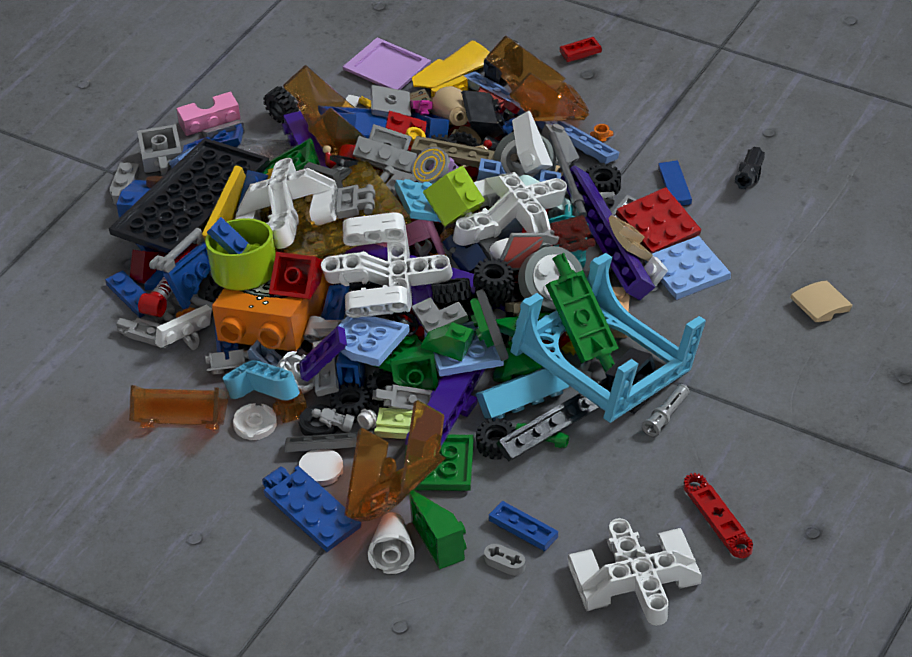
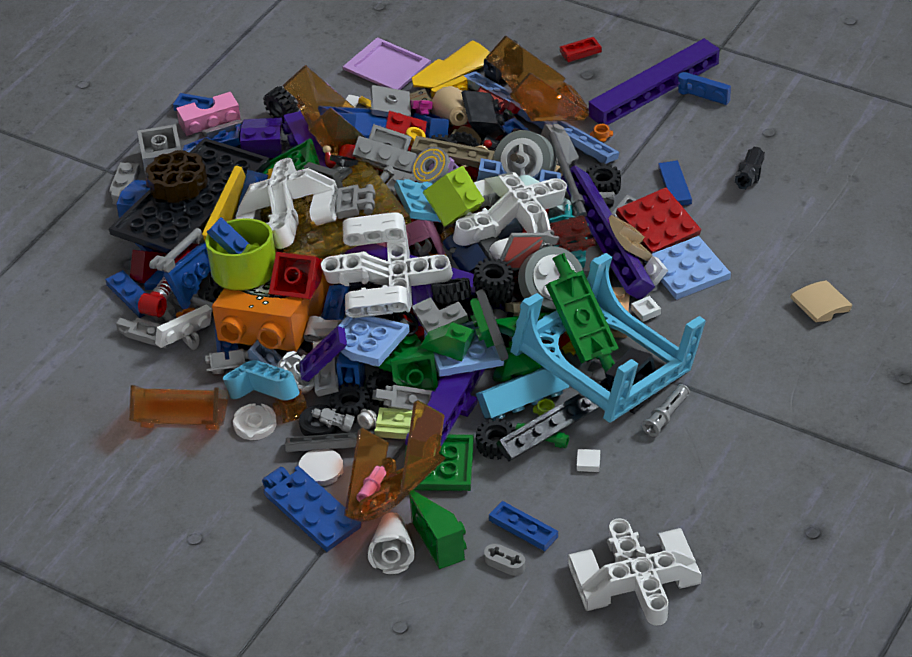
(176, 176): none -> dark brown connector
(185, 99): none -> blue plate
(262, 136): none -> dark purple slope
(372, 483): none -> bright pink axle
(530, 145): white slope -> none
(543, 406): none -> lime plate
(588, 460): none -> white tile
(646, 308): none -> white plate
(652, 82): none -> dark purple brick
(704, 88): none -> blue plate
(726, 526): red piece -> none

